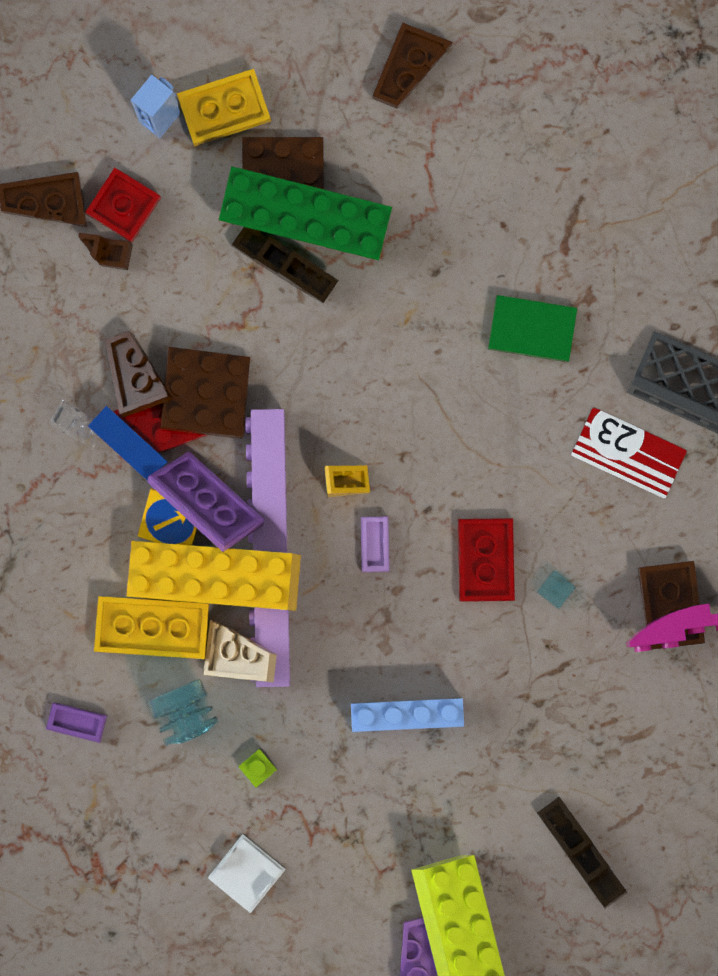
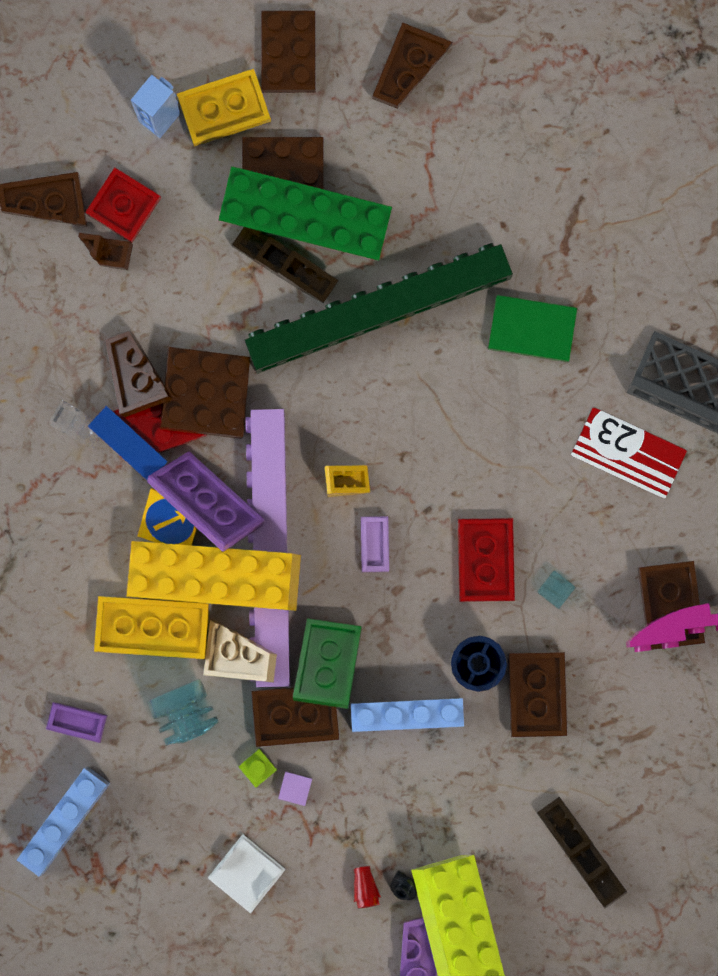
(63, 821): none -> light blue brick
(285, 721): none -> reddish brown plate
(288, 52): none -> reddish brown plate
(295, 788): none -> lavender tile
(327, 663): none -> green plate
(365, 888): none -> red cone
(379, 308): none -> dark green brick
(403, 886): none -> black plate
(478, 663): none -> dark blue cylinder
(537, 694): none -> reddish brown plate

